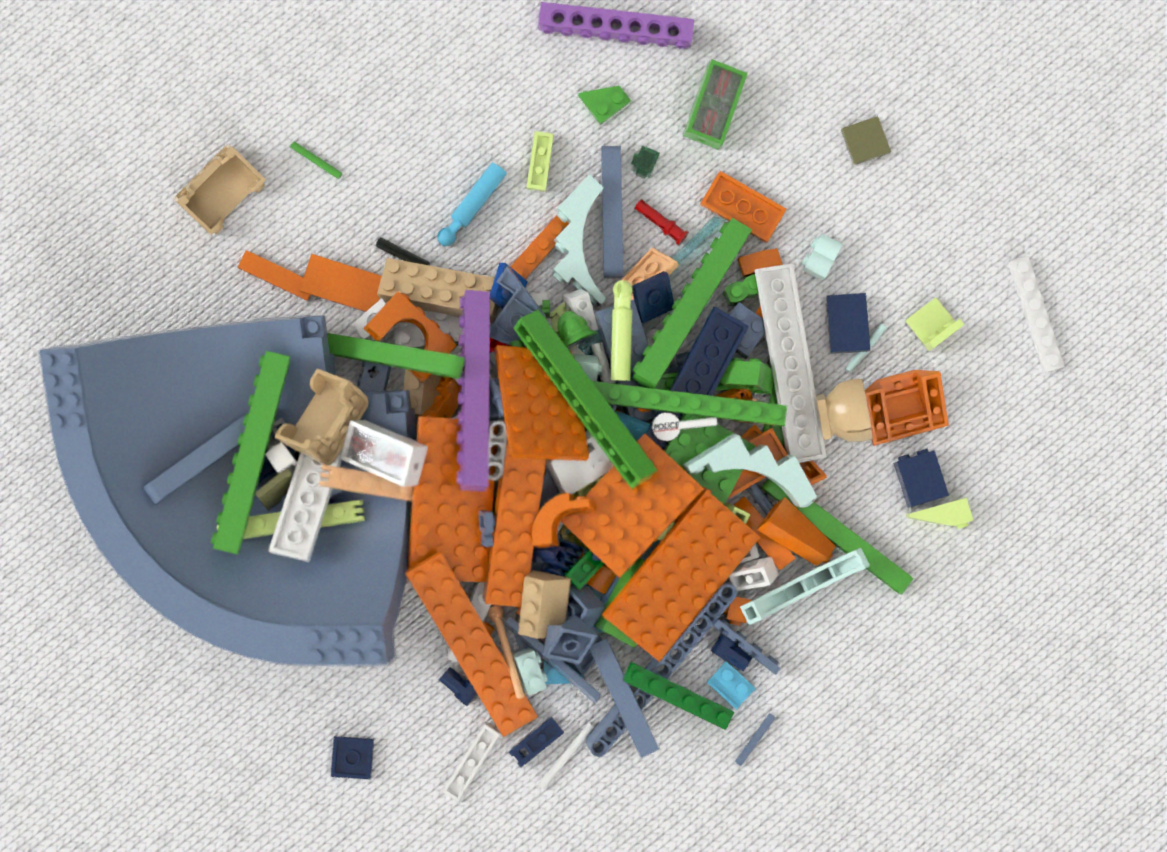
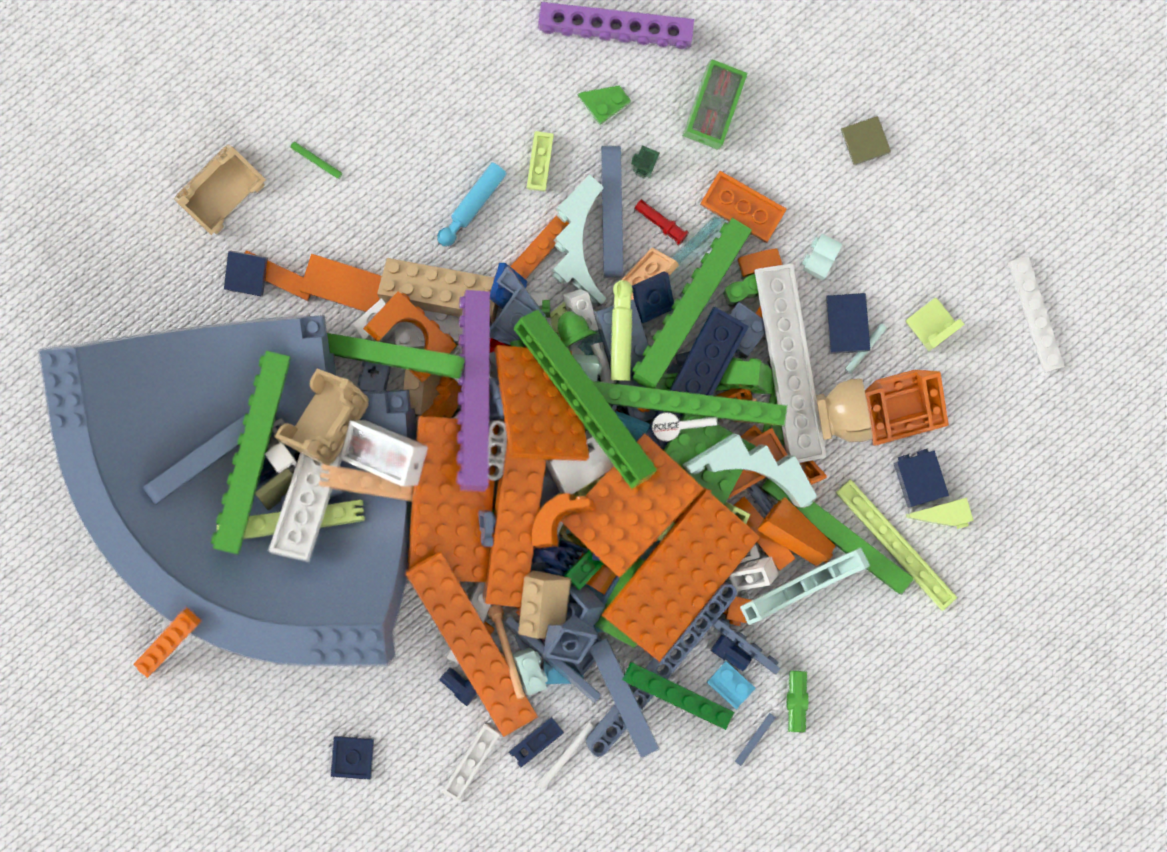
(167, 642): none -> orange plate
(245, 273): none -> dark blue tile
(399, 252): pearl dark grey axle -> none
(797, 701): none -> bright green piece
(896, 545): none -> yellowish green tile

